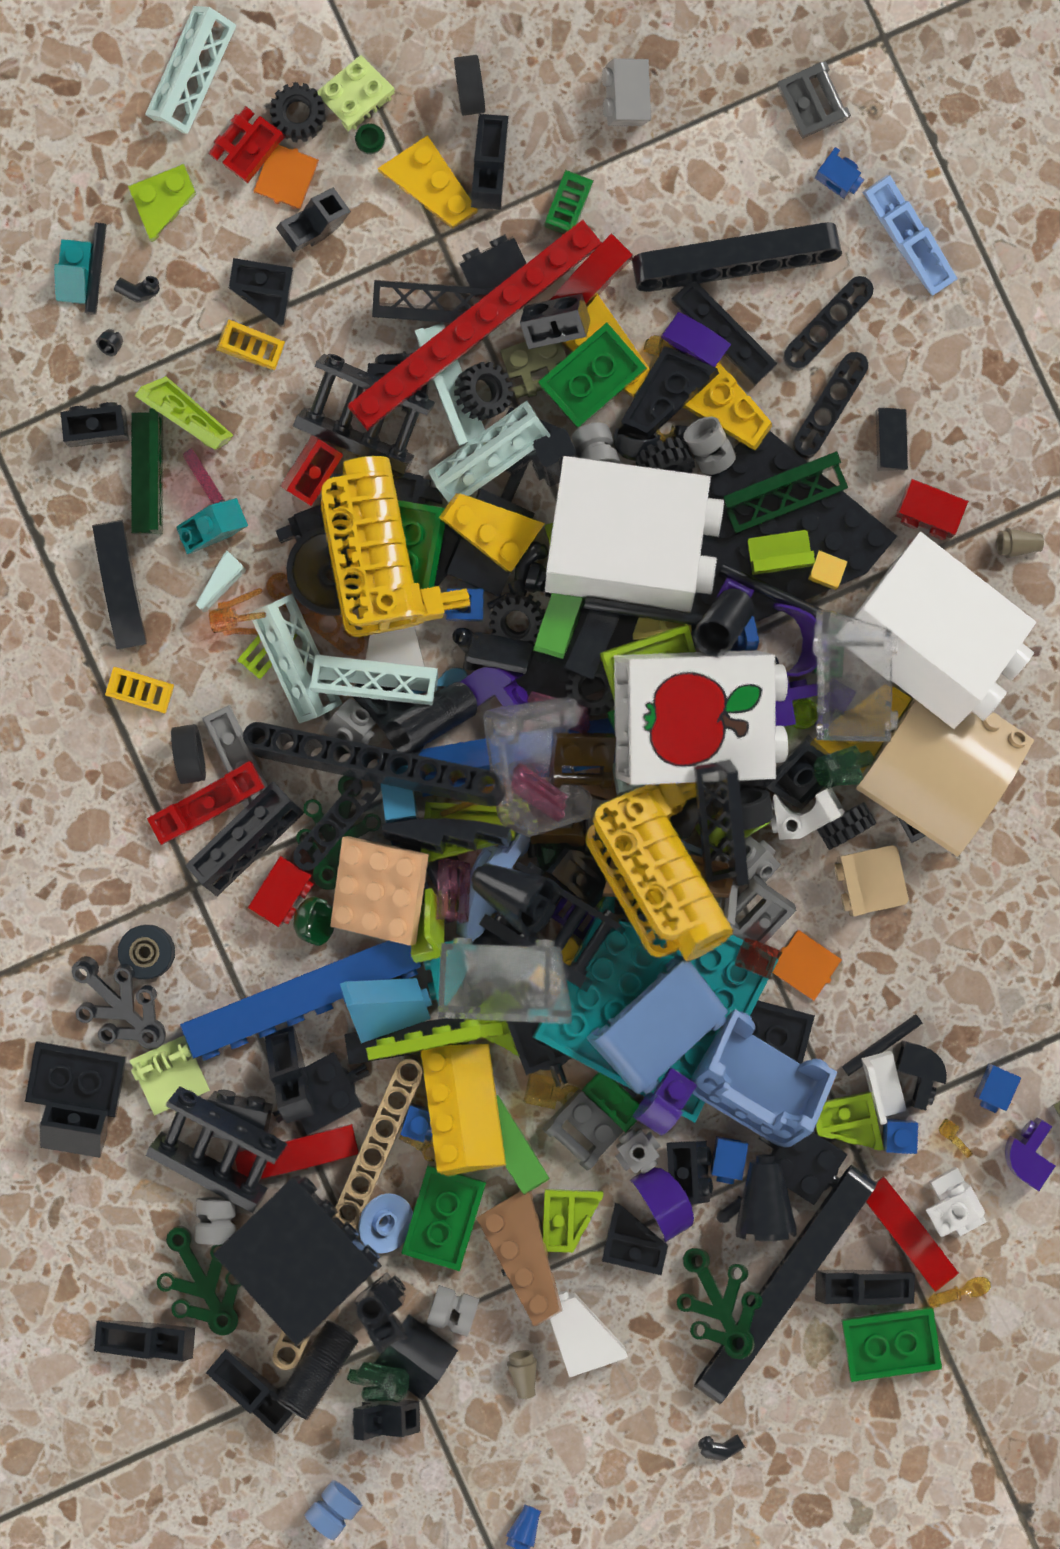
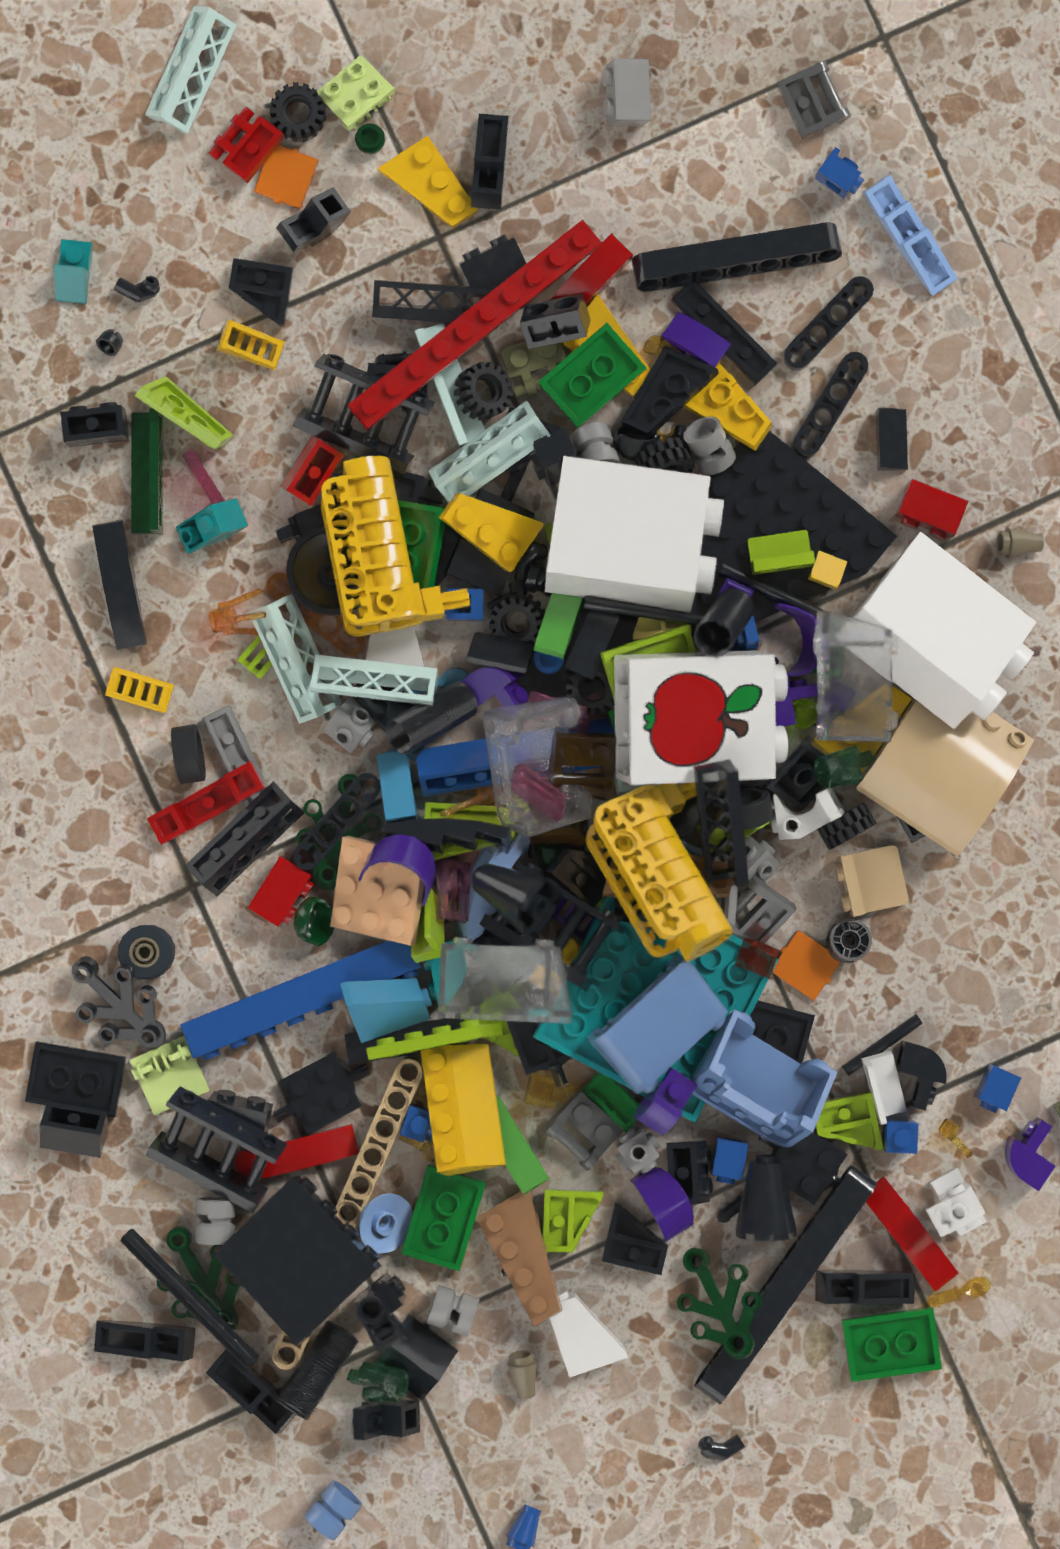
(95, 268): black bar -> none
(162, 198): lime wing -> none
(189, 1298): none -> black axle
(223, 577): light aqua slope -> none
(289, 1075): black slope -> none
(384, 772): black beam -> none
(407, 852): none -> dark purple piece
(463, 638): black arm -> none
(469, 85): black tyre -> none
(547, 663): none -> blue tile
(560, 225): green slope -> none
(781, 481): dark green fence -> none
(860, 945): none -> black wheel

